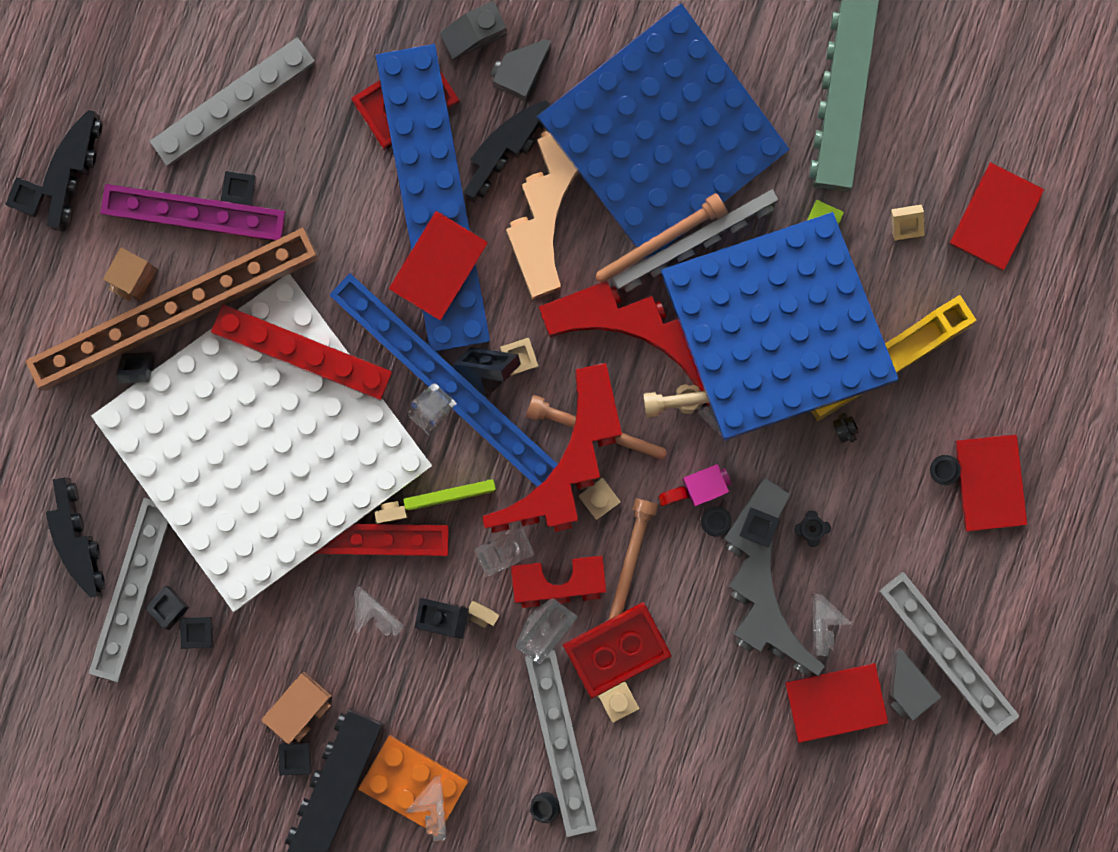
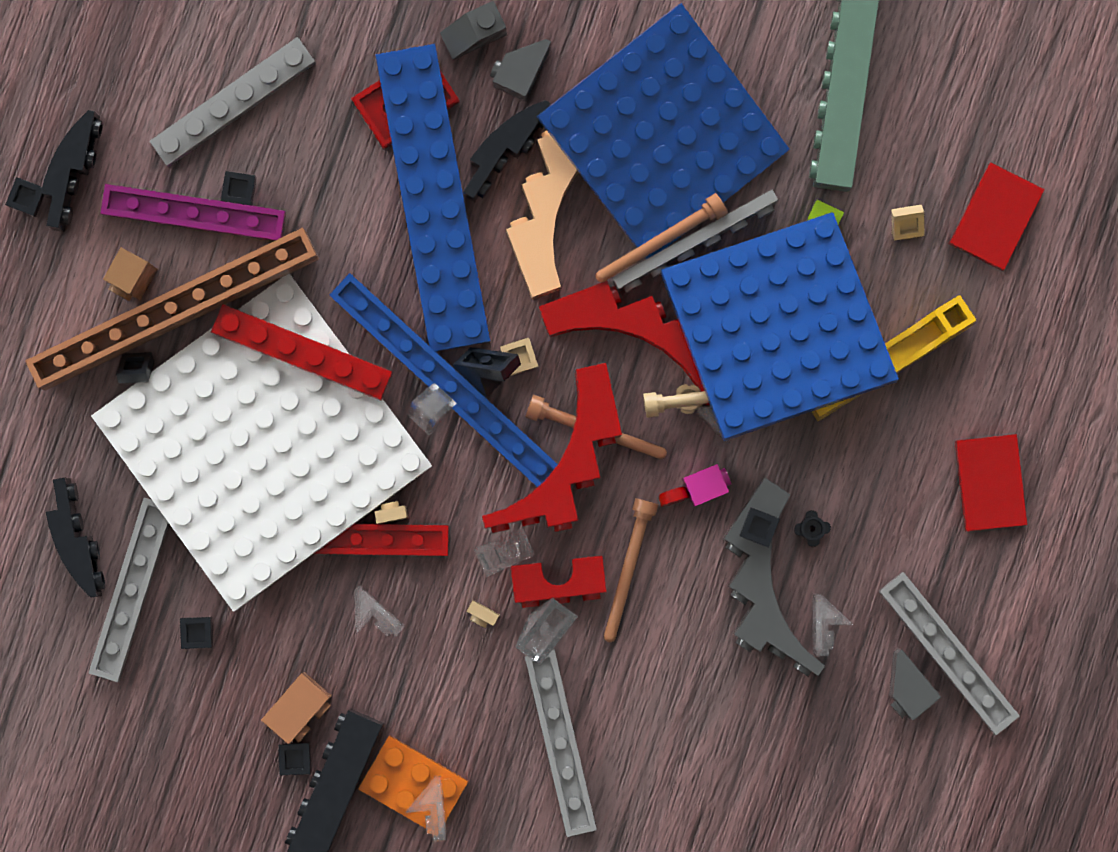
(167, 607): black plate -> none
(438, 265): red tile -> none
(441, 618): black slope -> none
(449, 495): lime tile -> none
(544, 807): black plate -> none
(599, 499): tan plate -> none
(617, 650): red tile -> none
(618, 702): tan plate -> none
(716, 521): black plate -> none
(836, 702): red tile -> none
(846, 428): black plate -> none
(945, 470): black plate -> none

